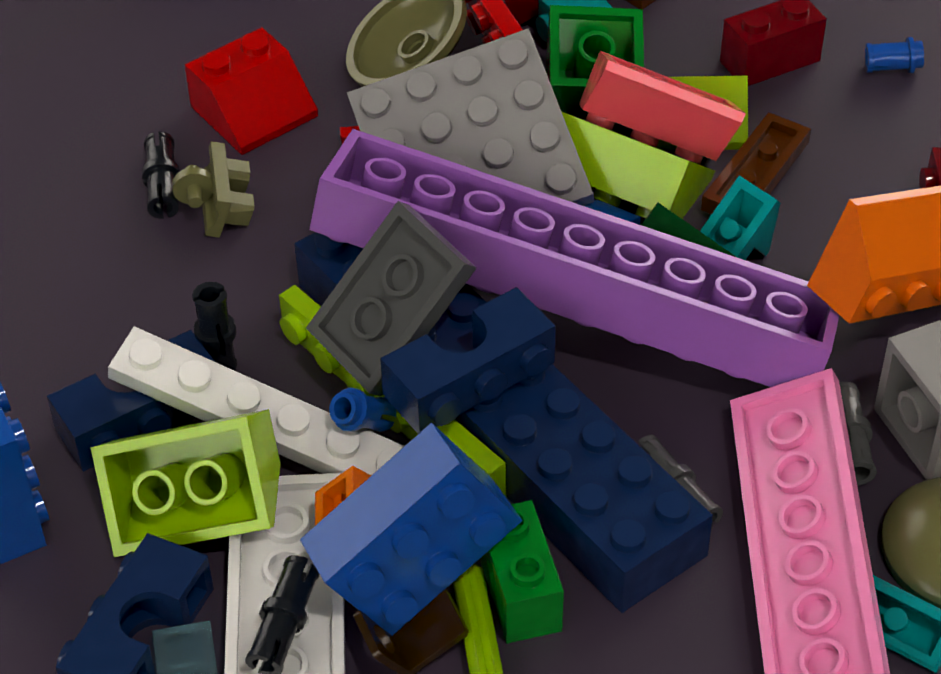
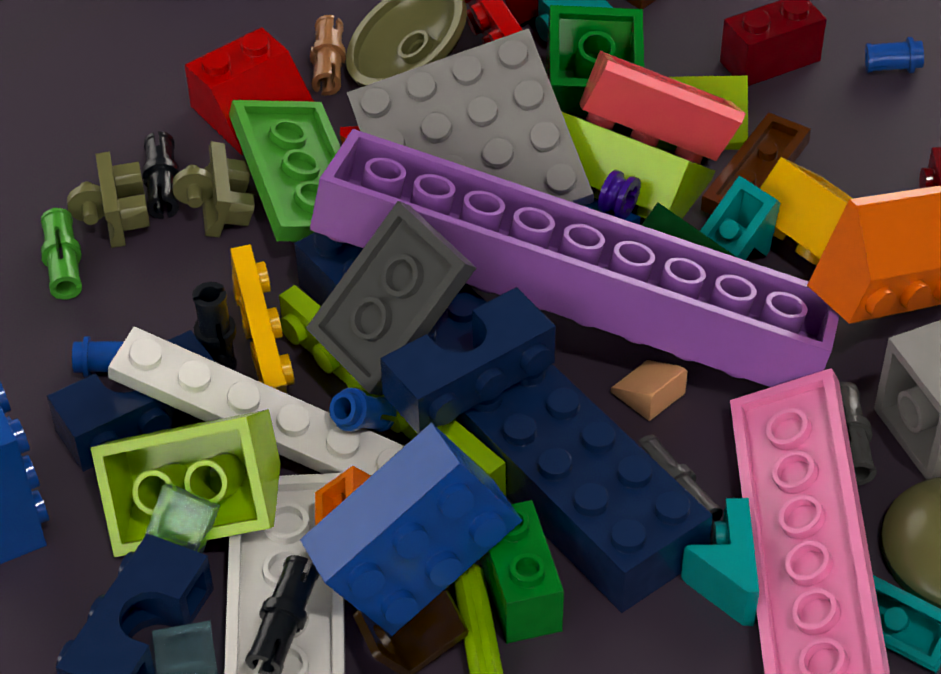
(62, 272): none -> bright green pin
(92, 202): none -> olive hips
(93, 355): none -> blue pin
(183, 518): none -> clear light blue tile
(258, 322): none -> yellow wing
(287, 154): none -> bright green plate
(327, 55): none -> medium nougat pin
(619, 194): none -> dark purple bush
(651, 387): none -> light nougat slope
(728, 568): none -> teal slope
(807, 207): none -> yellow slope

